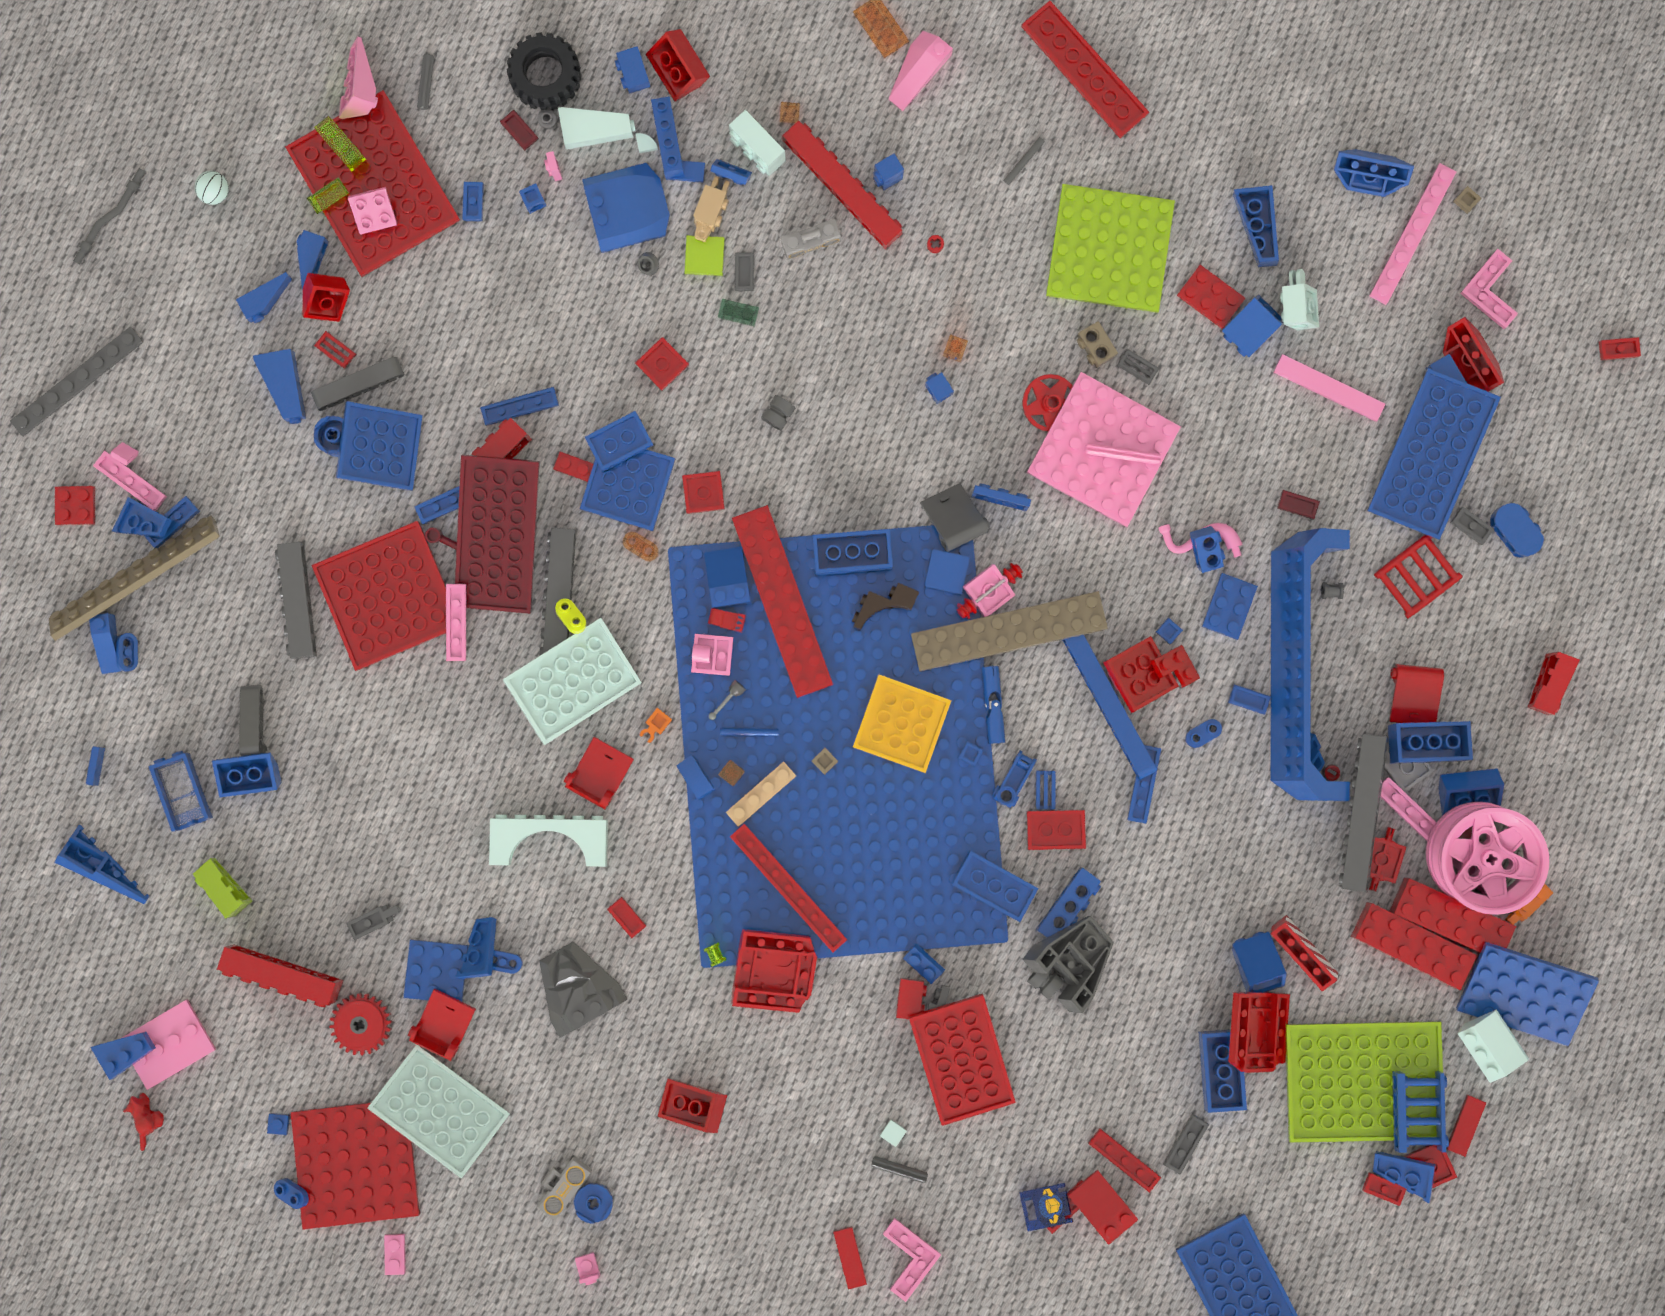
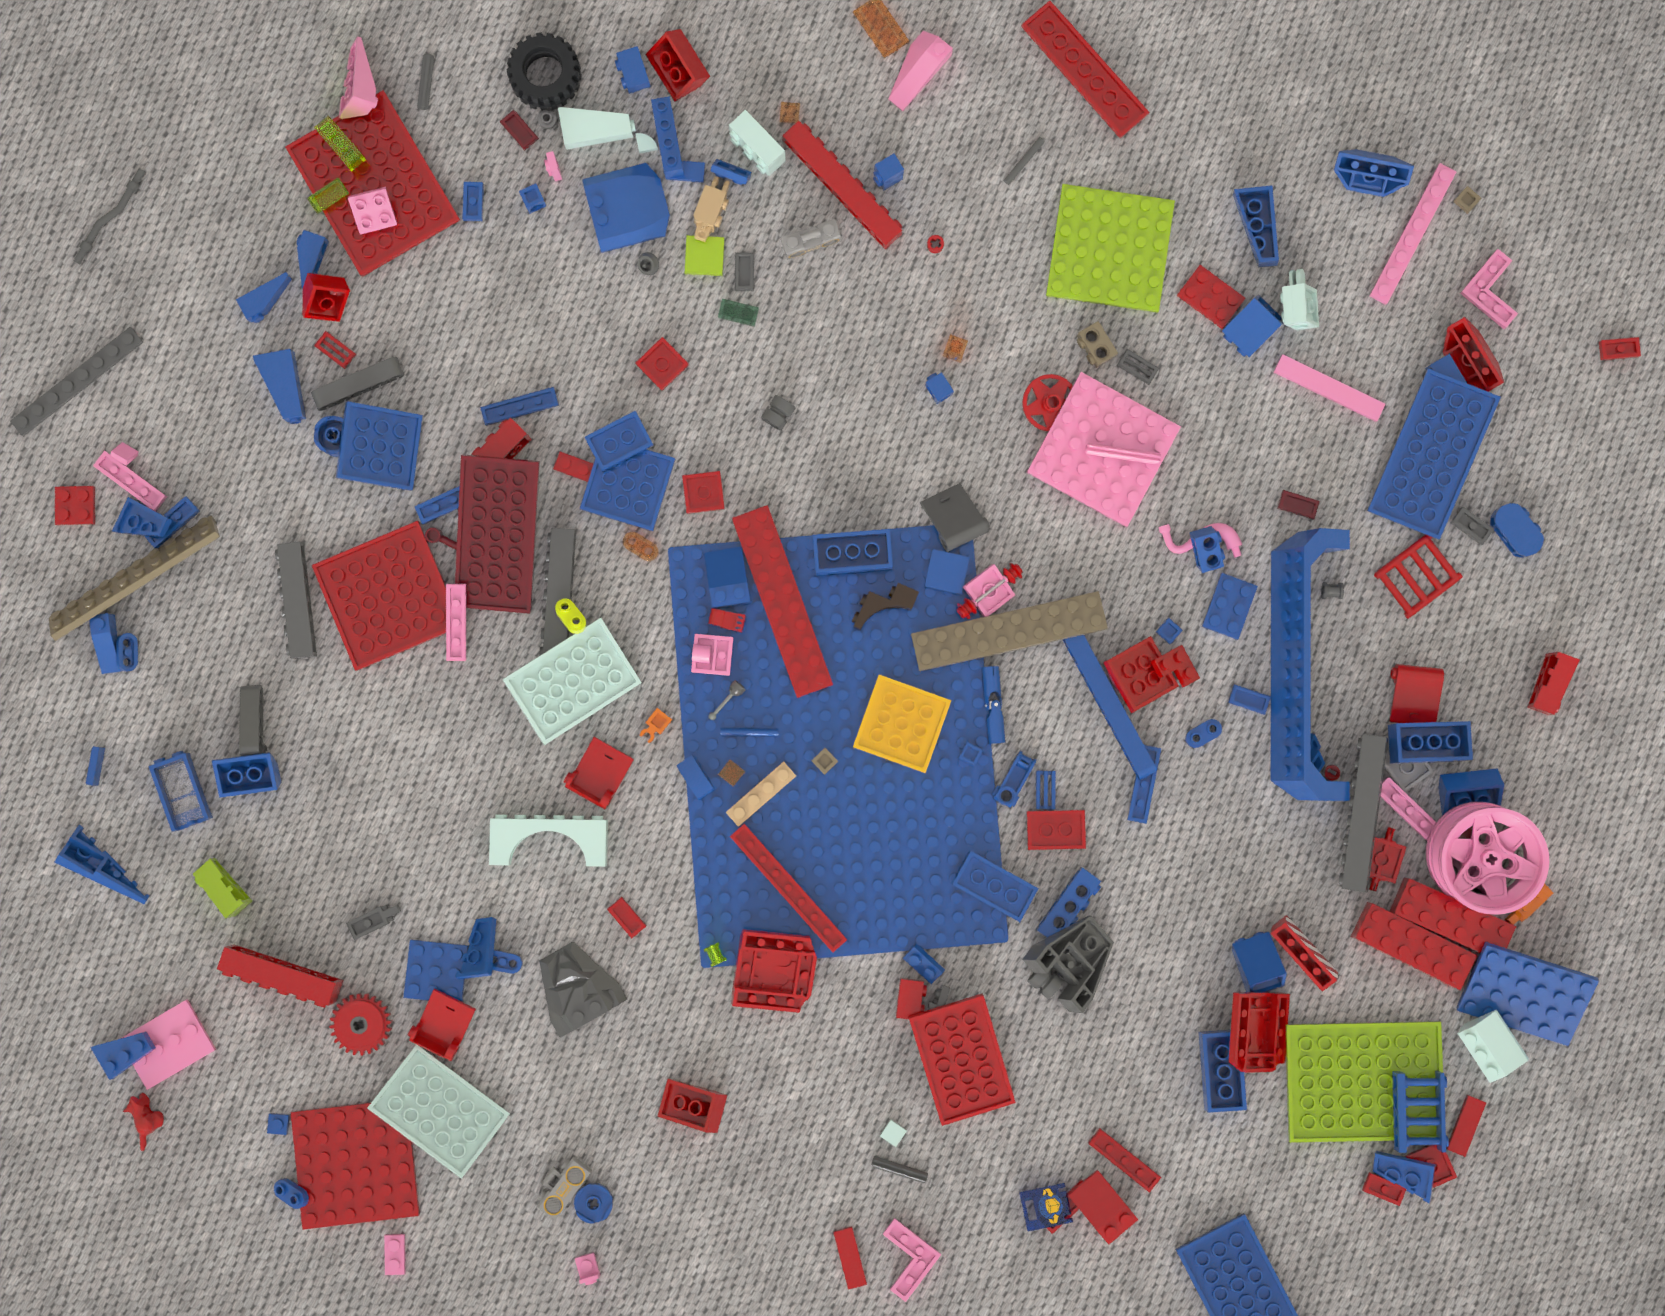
(211, 187): light aqua piece -> none
(1001, 497): blue plate -> none
(1186, 1144): dark grey tile -> none

